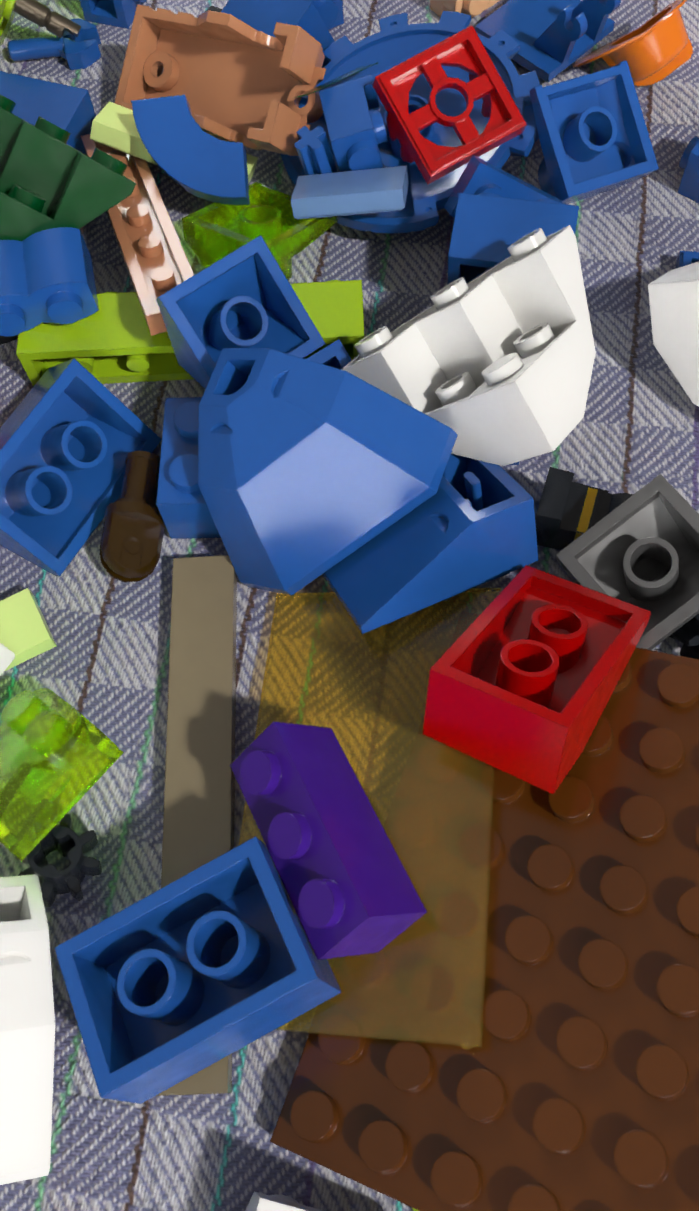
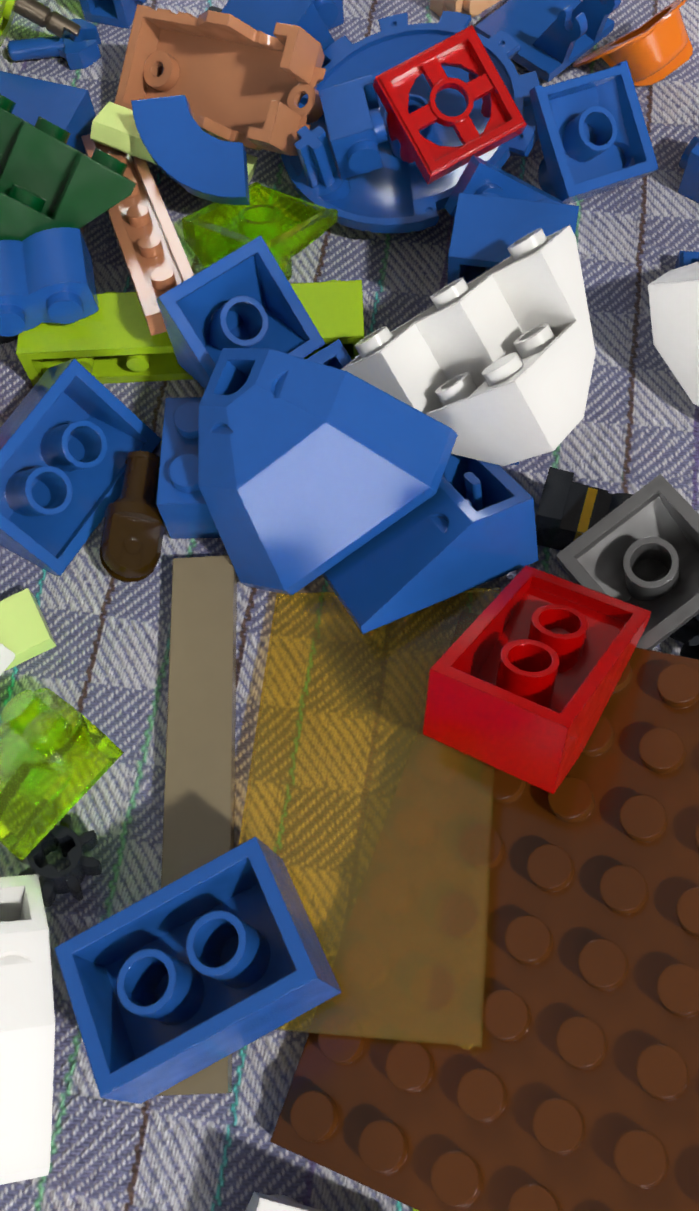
(326, 841): dark purple brick -> none
(335, 80): sticker -> none
(350, 192): medium blue tile -> none

